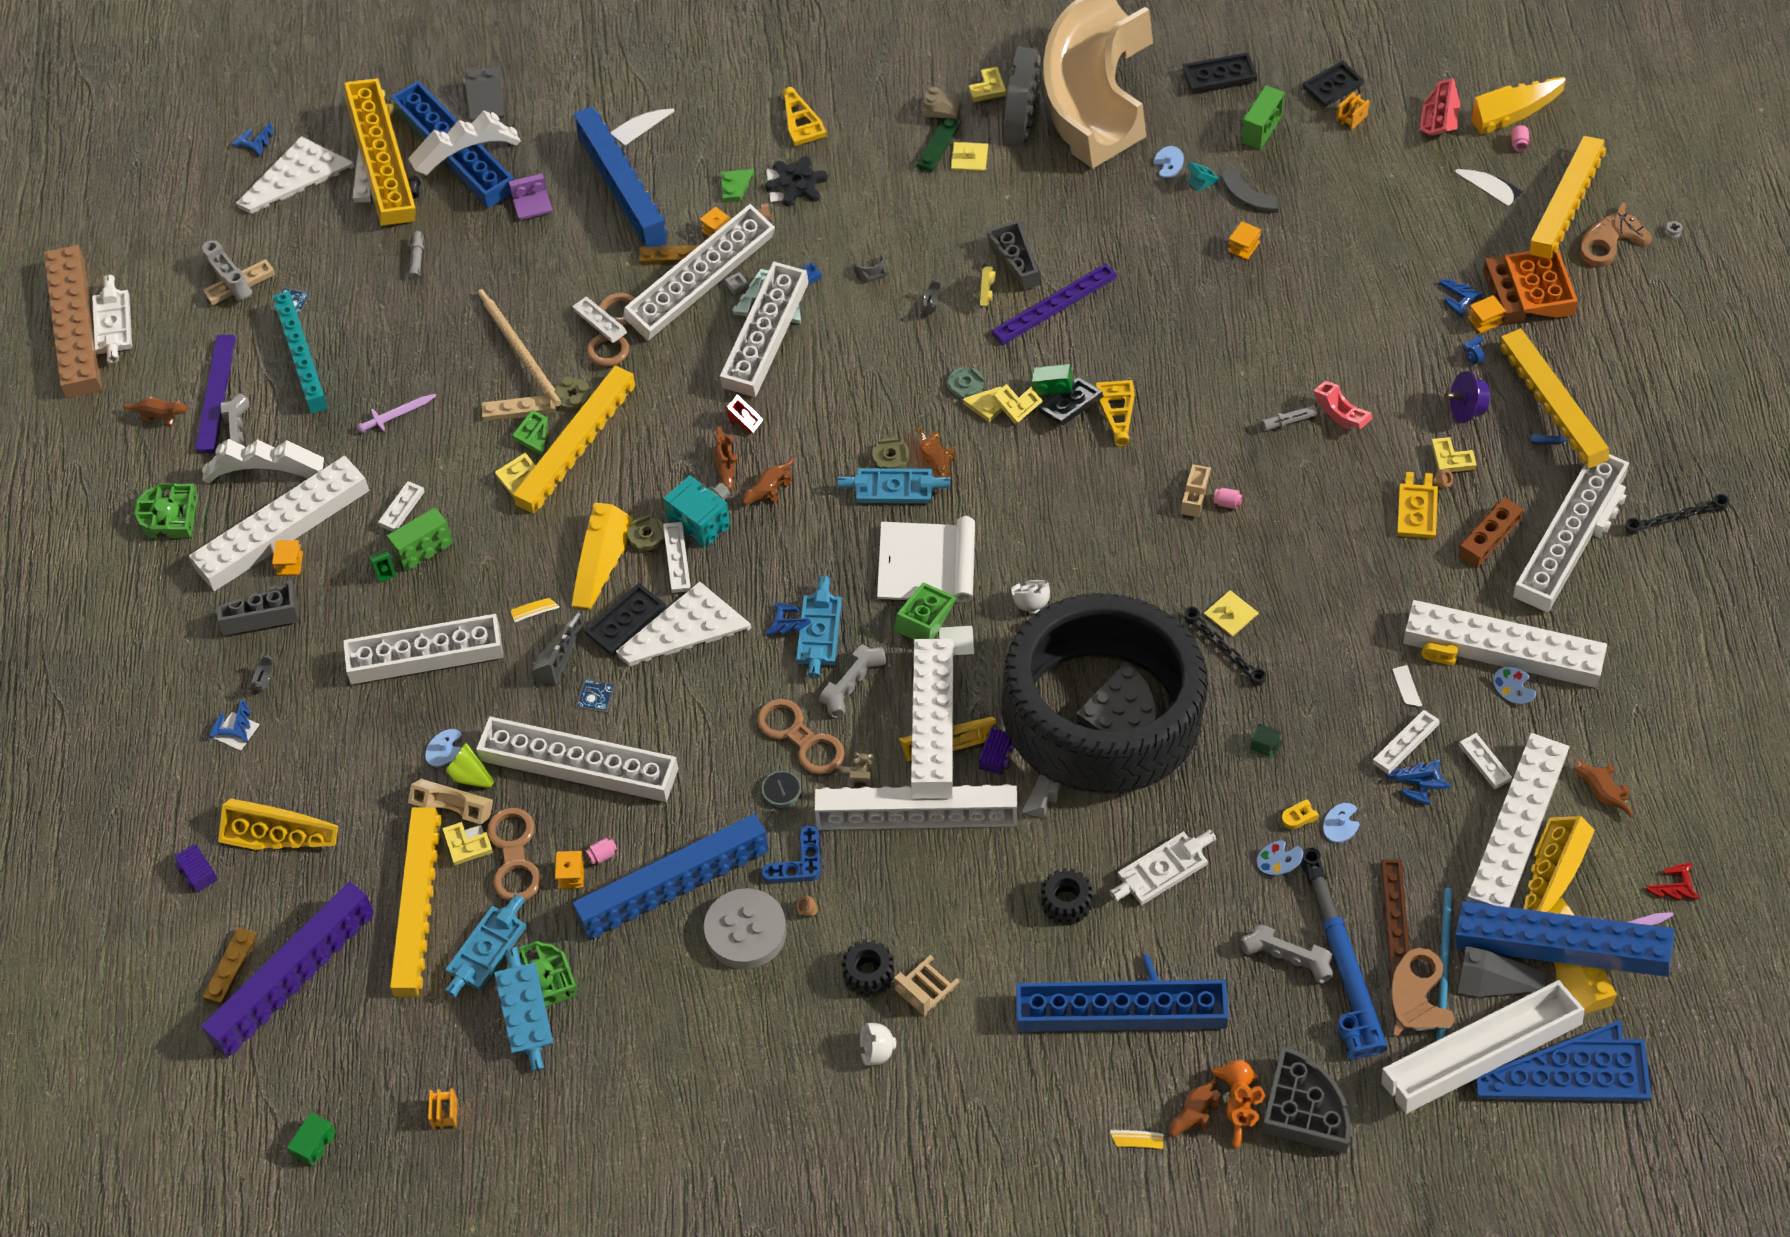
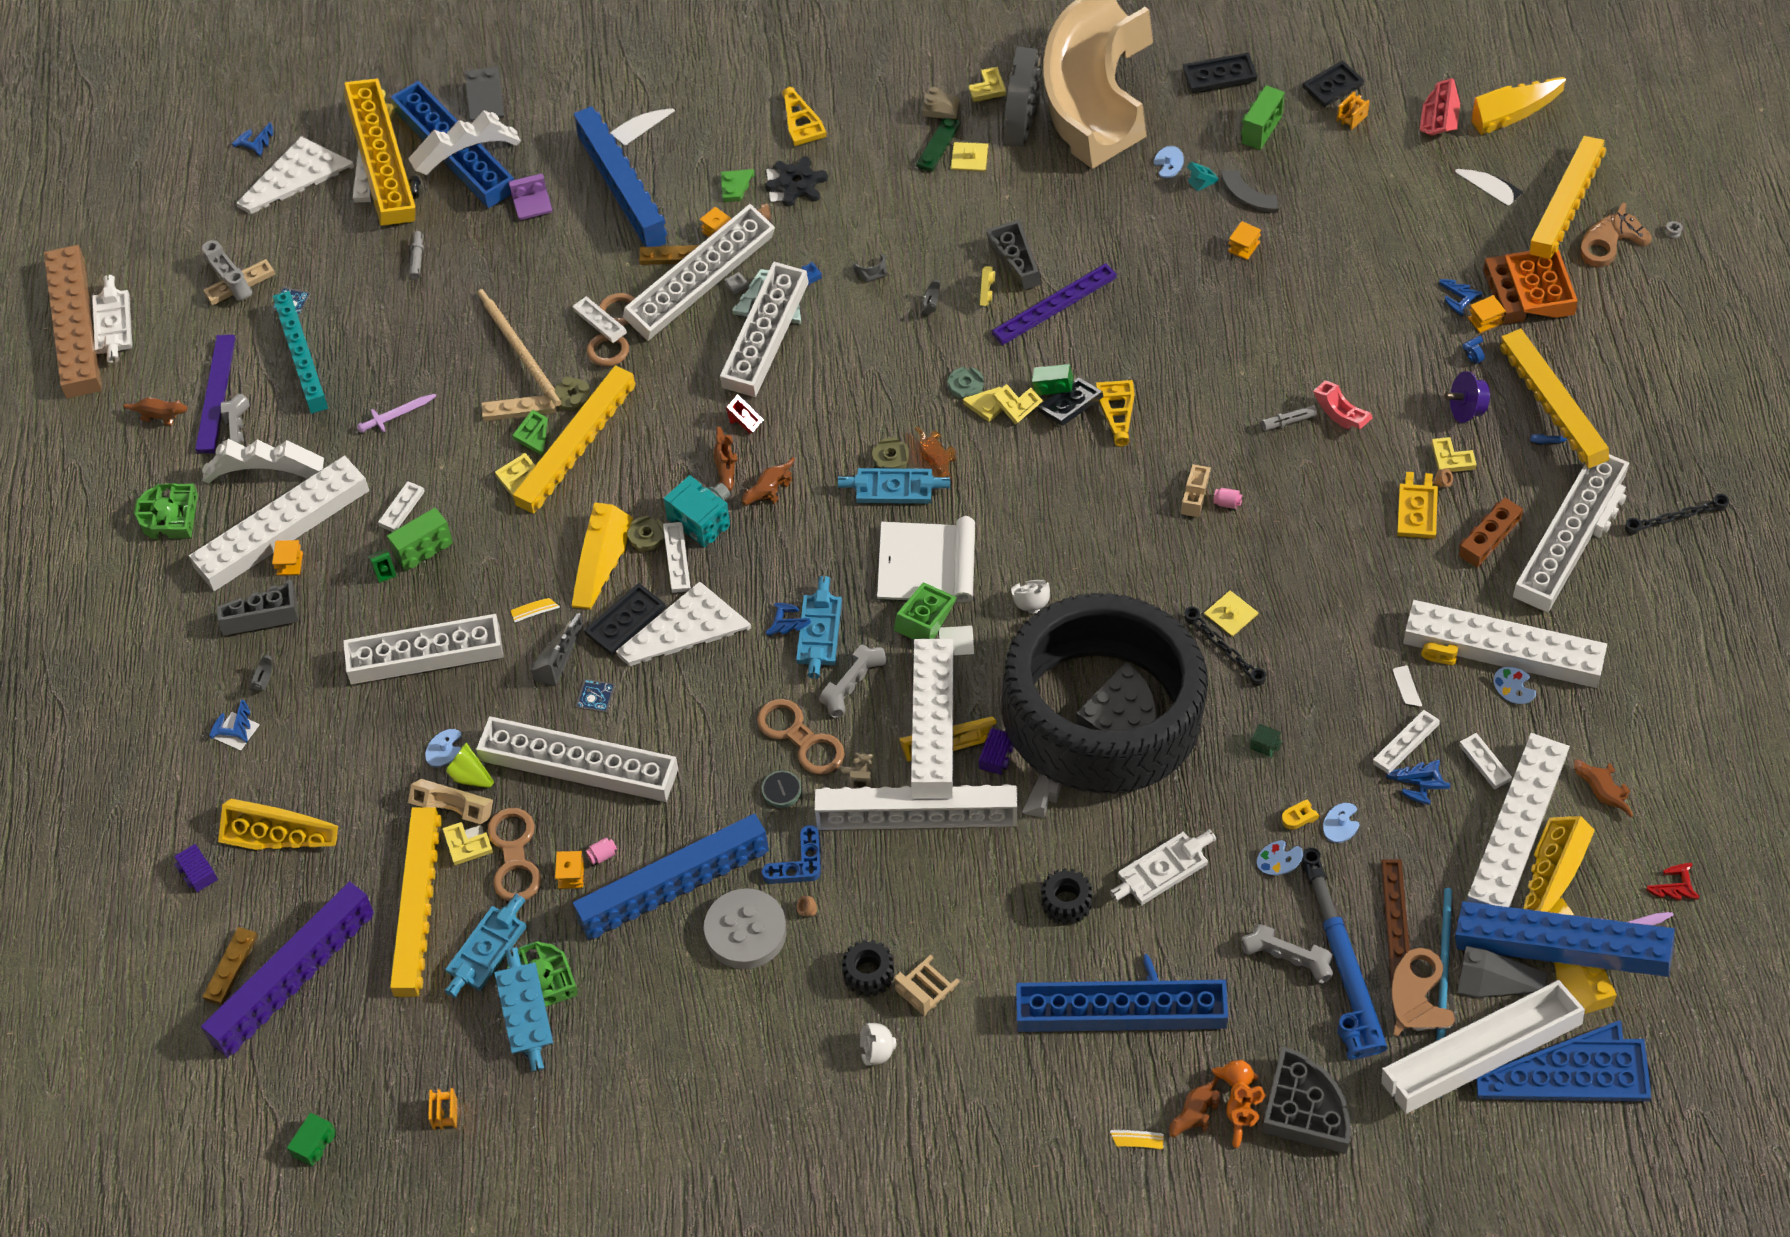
(1520, 138): bright pink brick -> none

